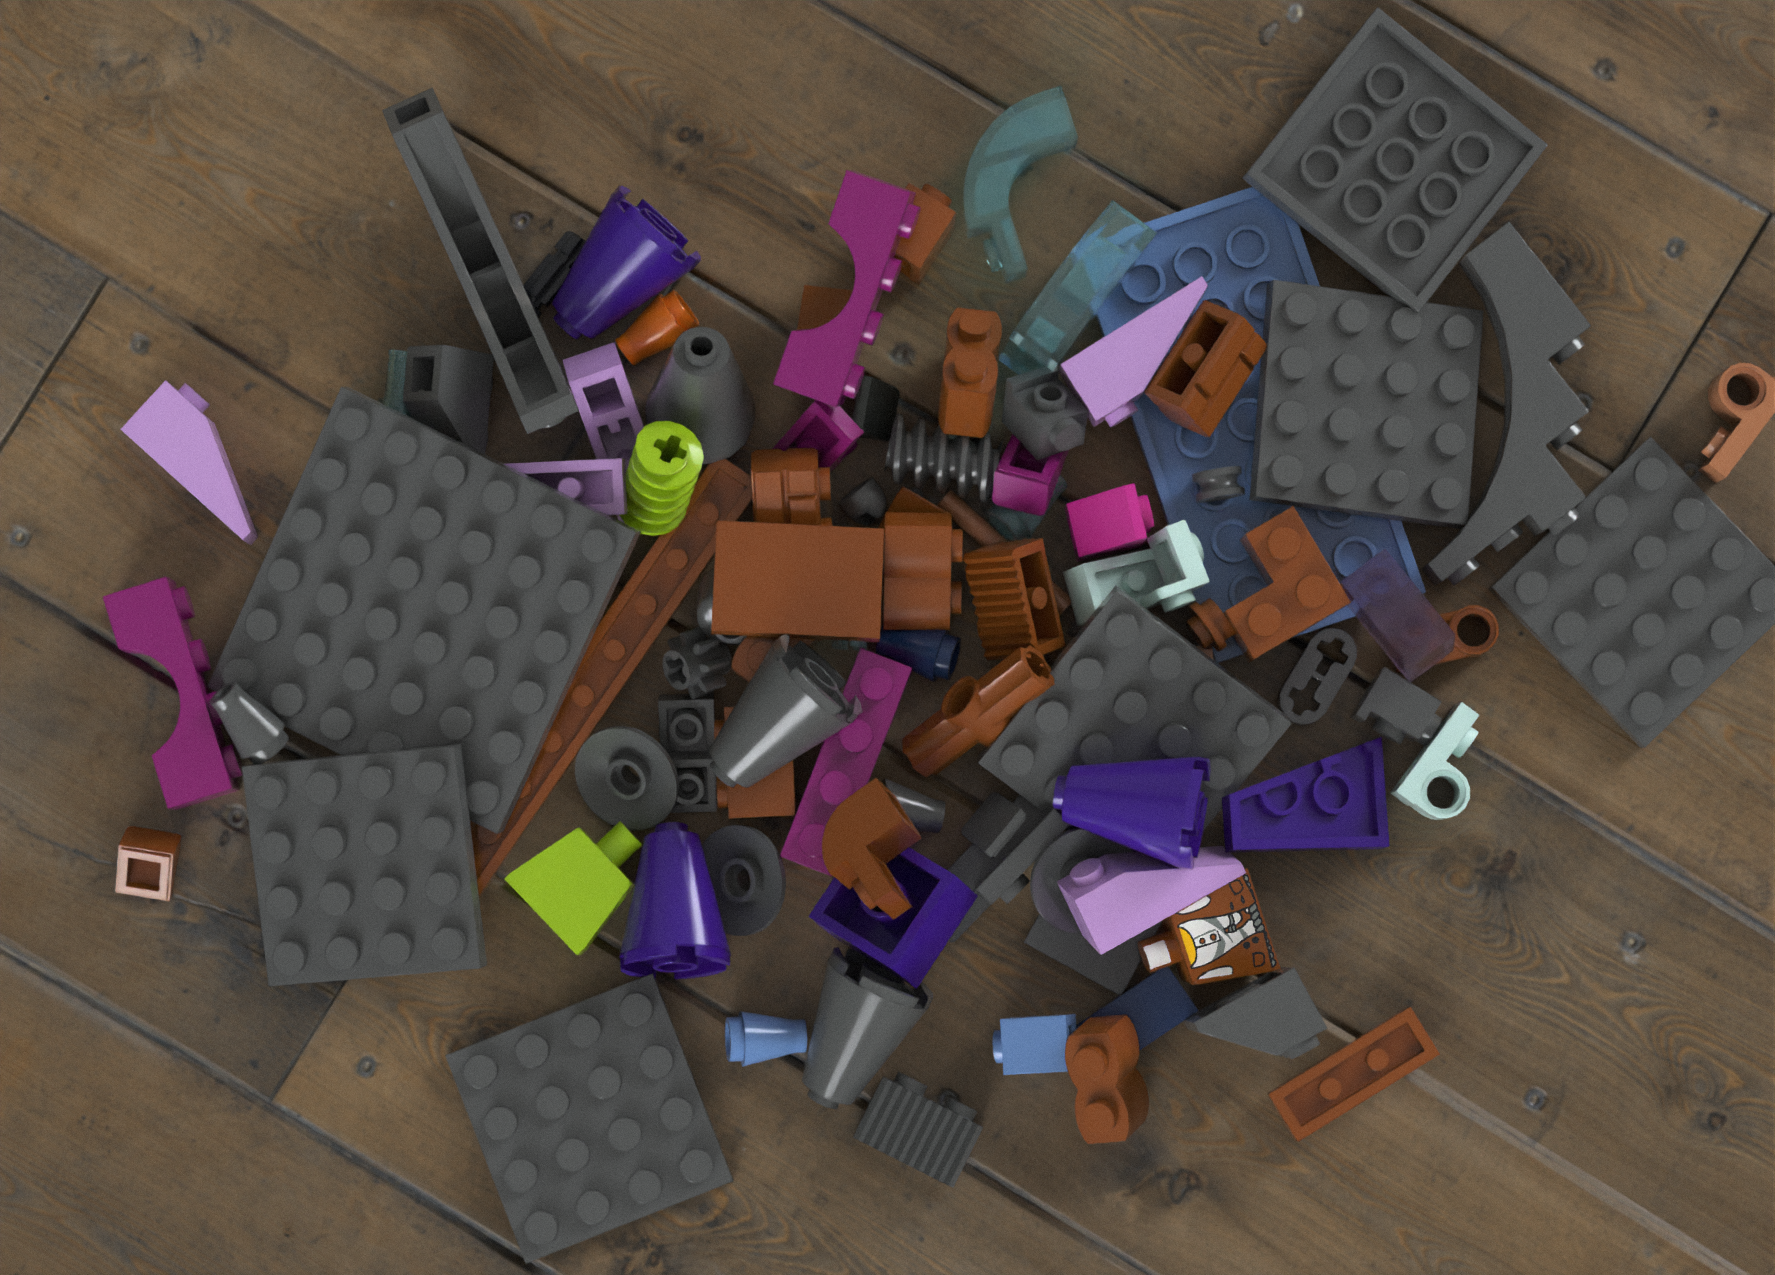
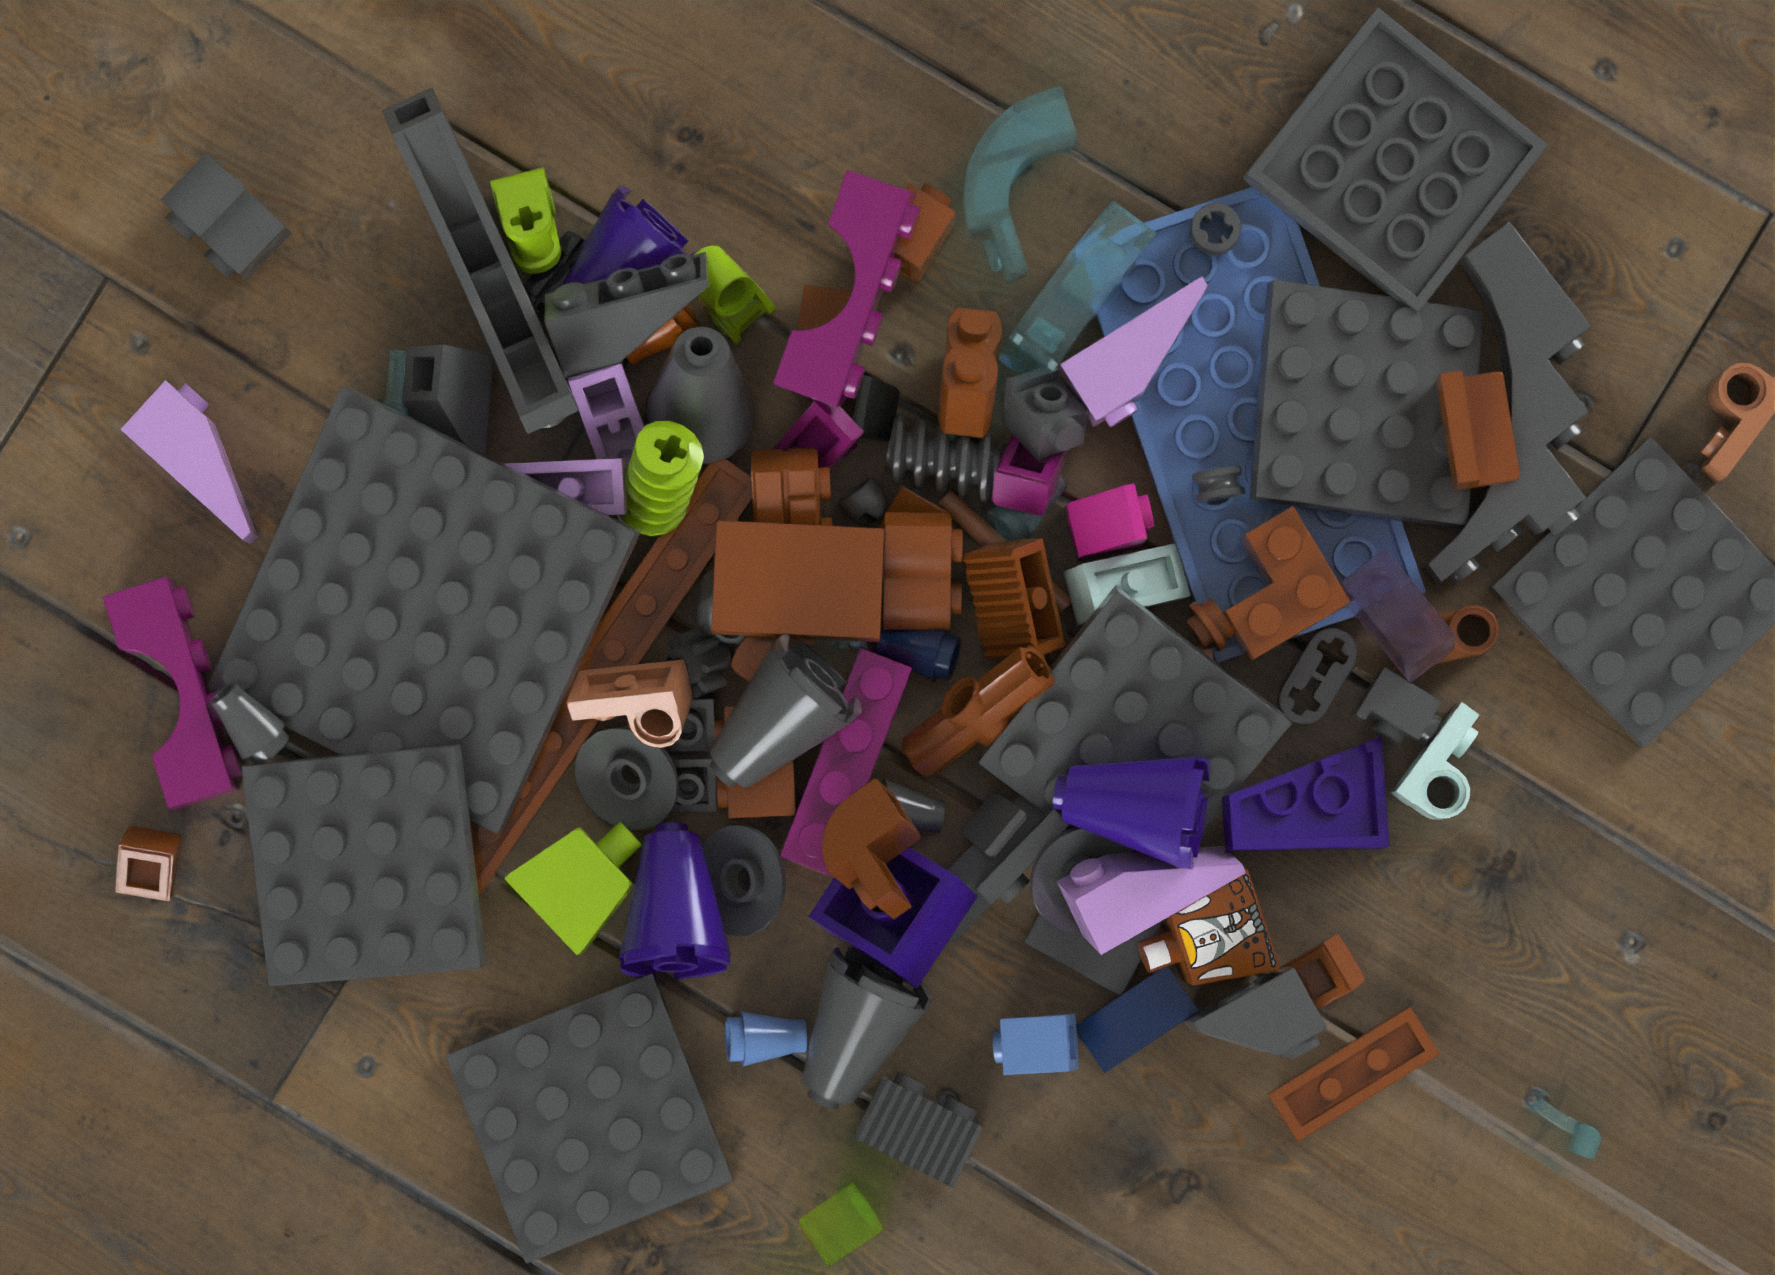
(225, 217): none -> dark grey brick
(528, 219): none -> lime piece
(611, 317): none -> dark grey slope
(650, 695): none -> nougat plate
(732, 295): none -> lime piece
(841, 1223): none -> clear neon green panel
(1111, 1091): dark orange brick -> none
(1180, 564): light aqua bracket -> none
(1206, 368): dark orange brick -> none
(1230, 221): none -> dark grey bush
(1327, 971): none -> dark orange slope
(1477, 429): none -> dark orange panel
(1584, 1138): none -> clear light blue hand

